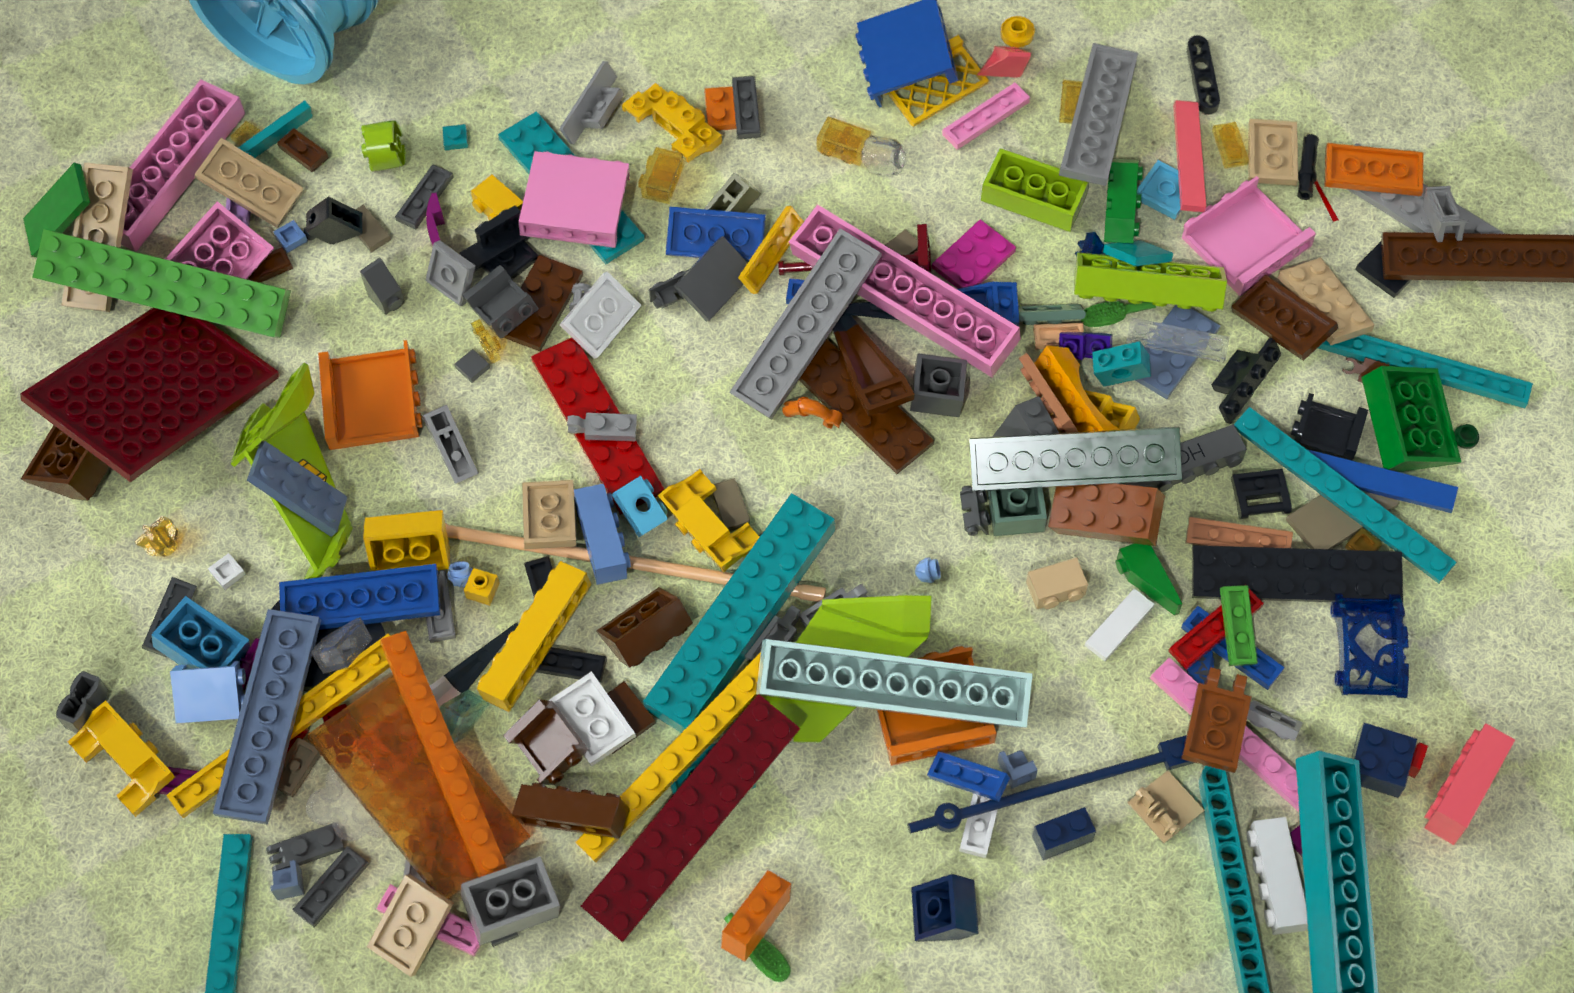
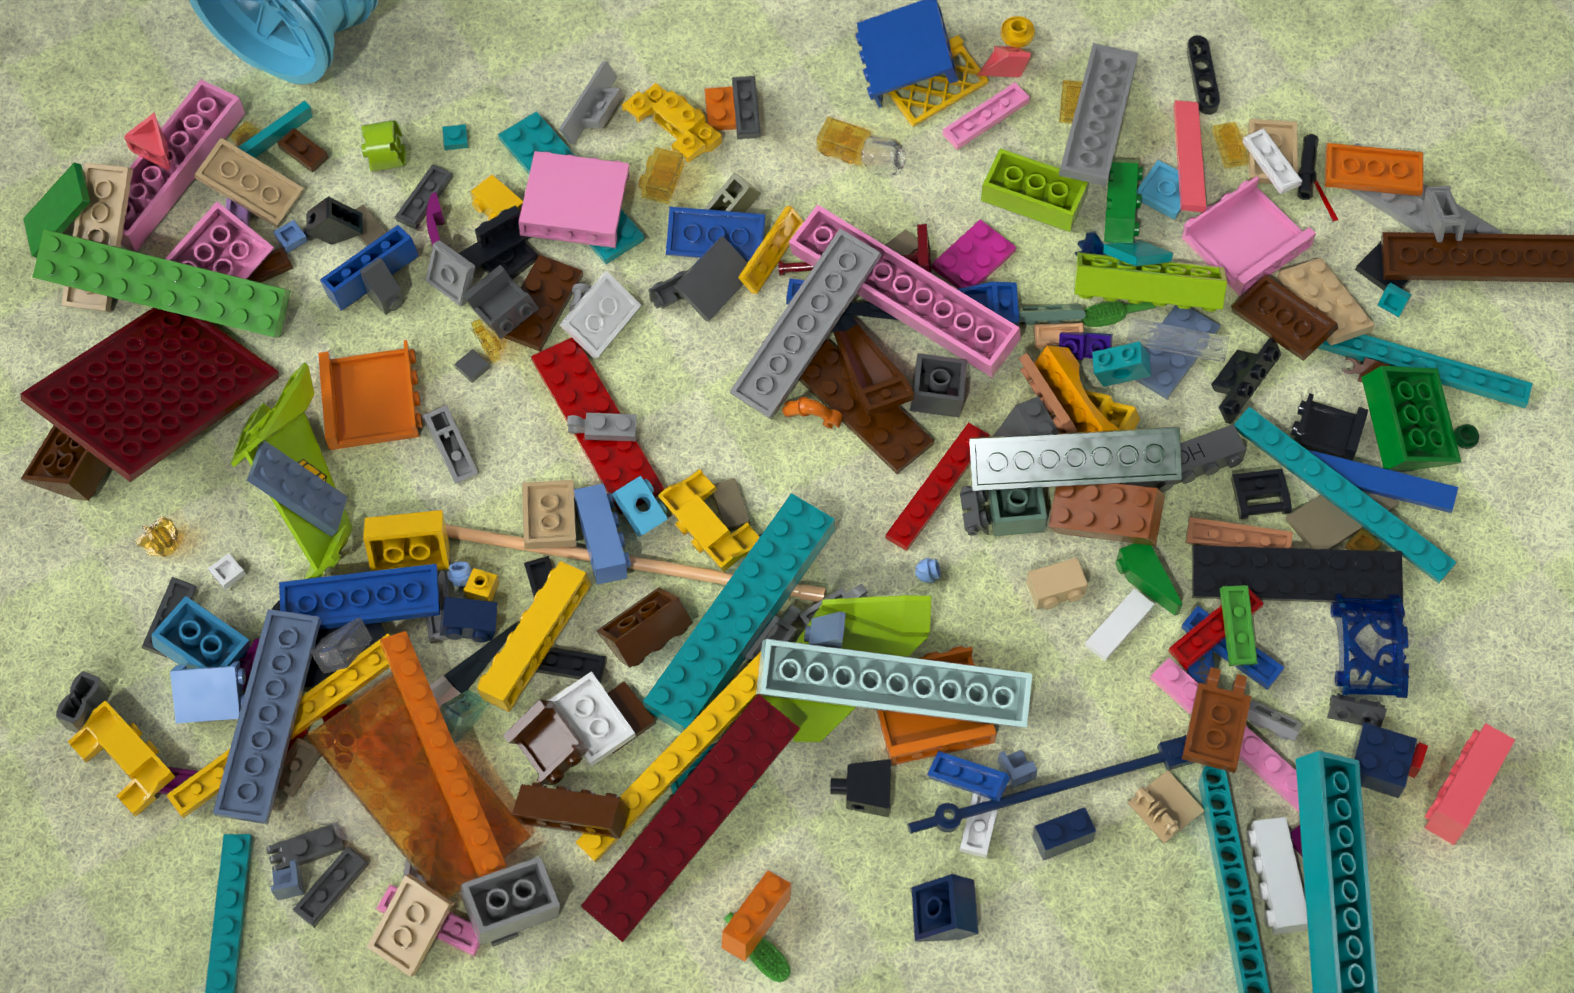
(149, 142): none -> coral slope
(345, 282): none -> blue brick
(468, 619): none -> dark blue brick
(826, 630): none -> sand blue slope
(866, 787): none -> black torso
(934, 489): none -> red plate
(1272, 161): none -> white tile
(1347, 710): none -> dark grey hinge
(1394, 300): none -> teal plate

